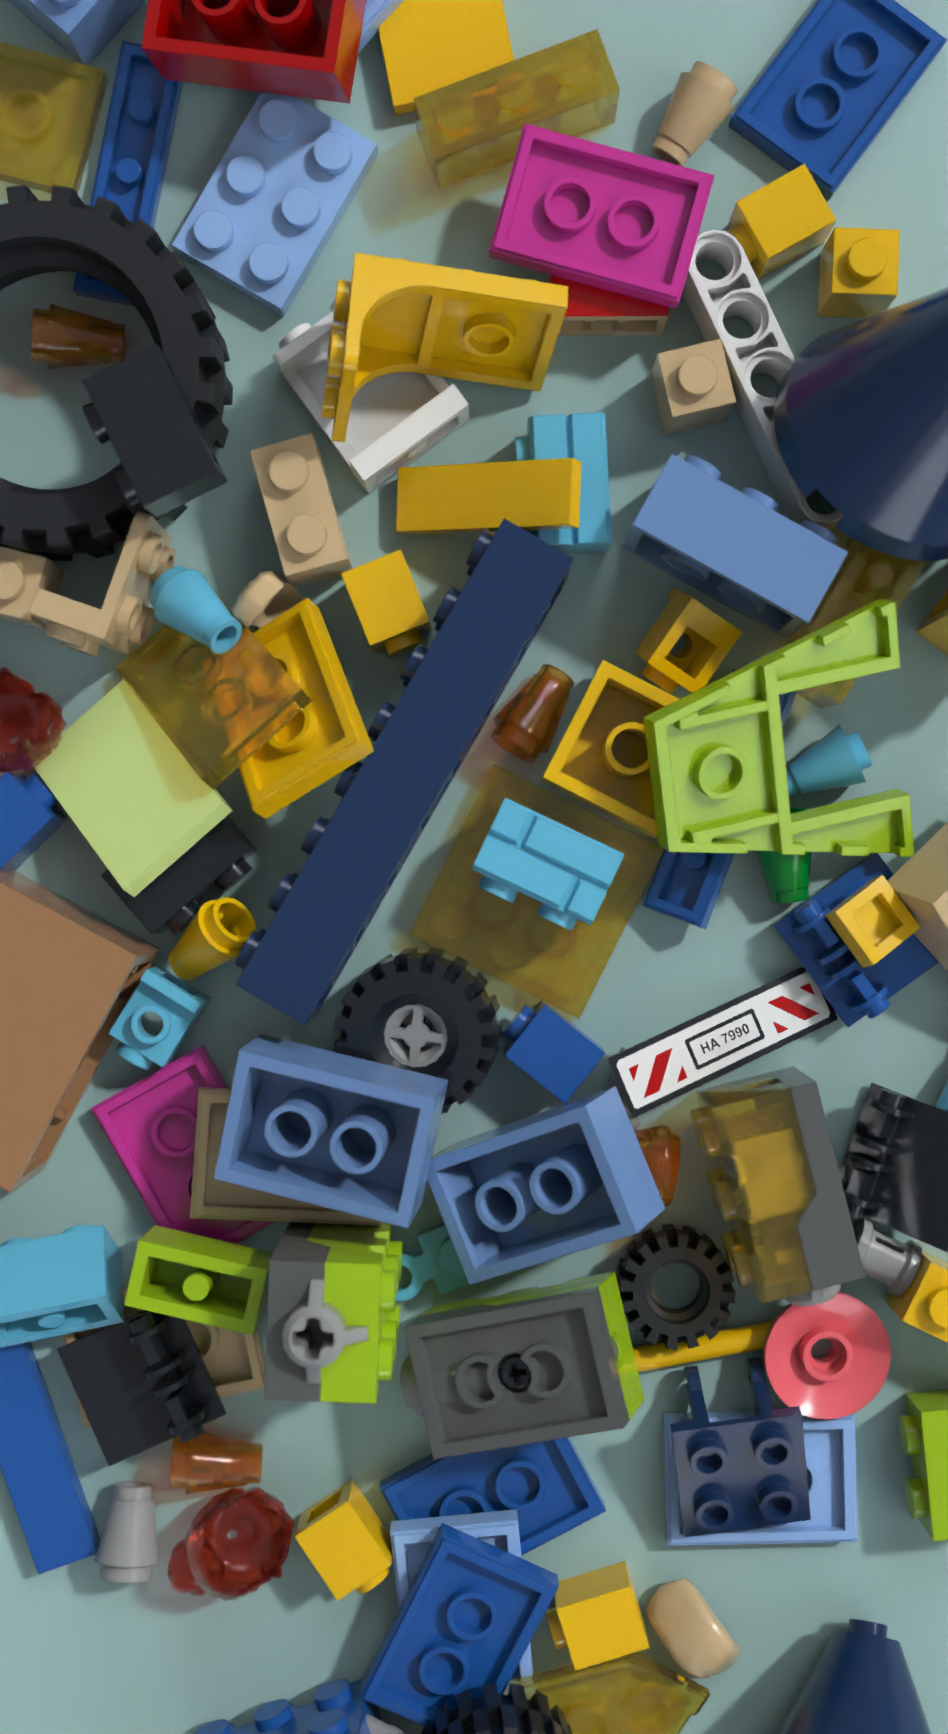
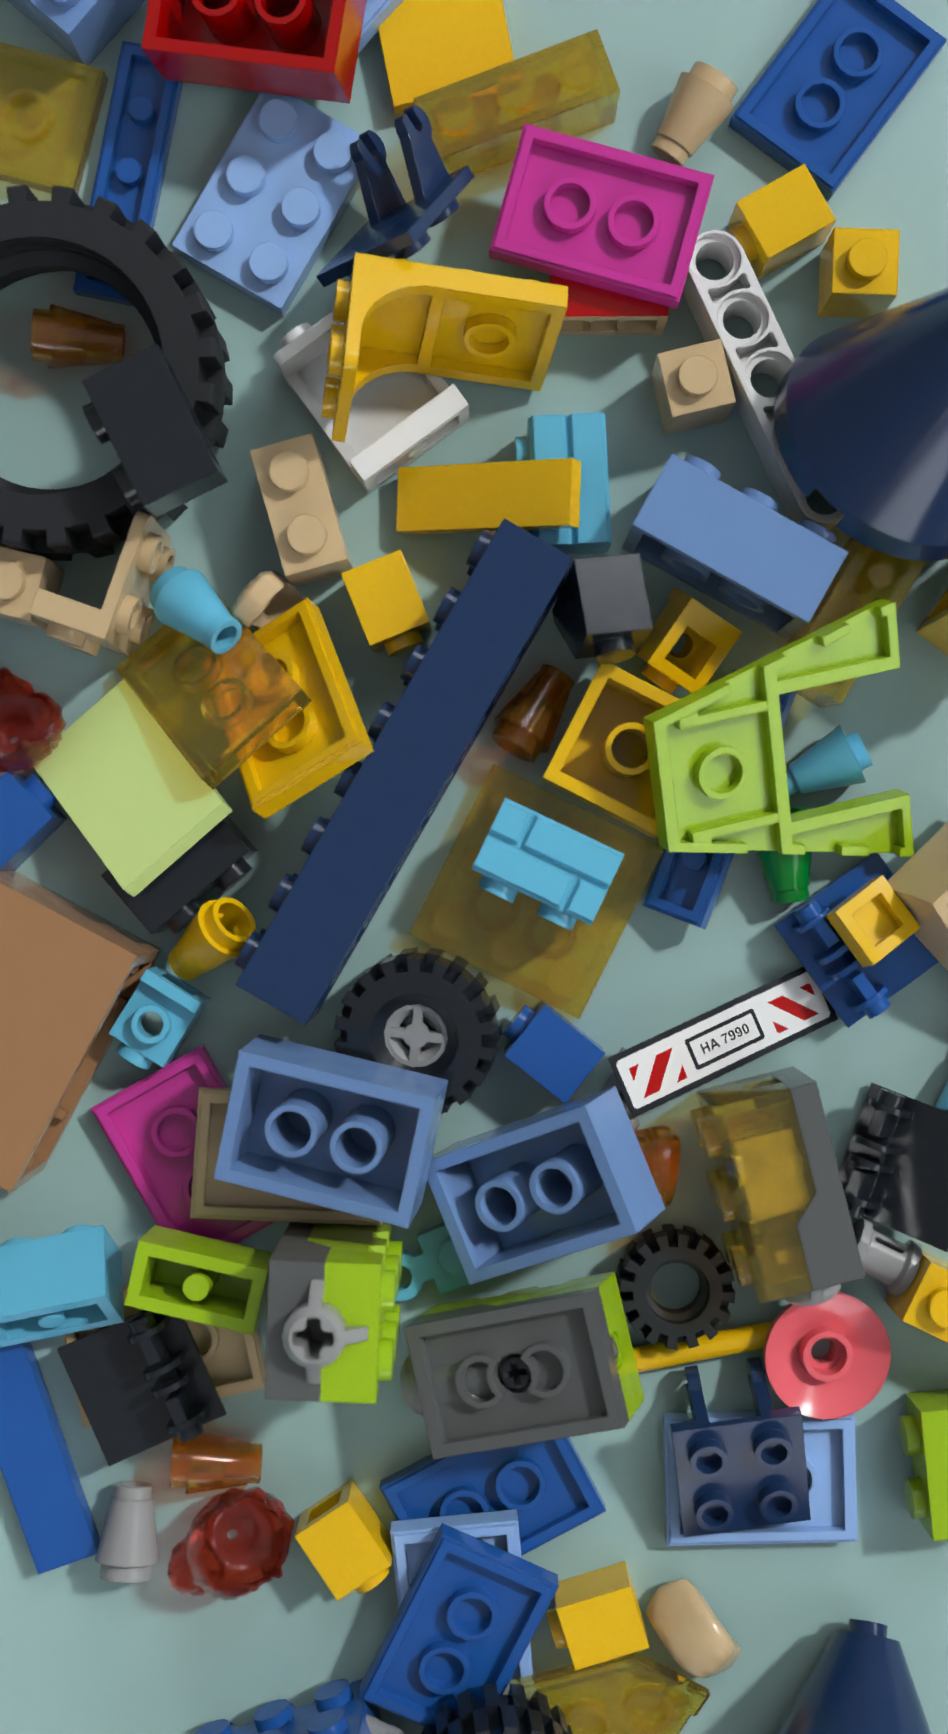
(392, 223): none -> dark blue plate
(604, 608): none -> black slope

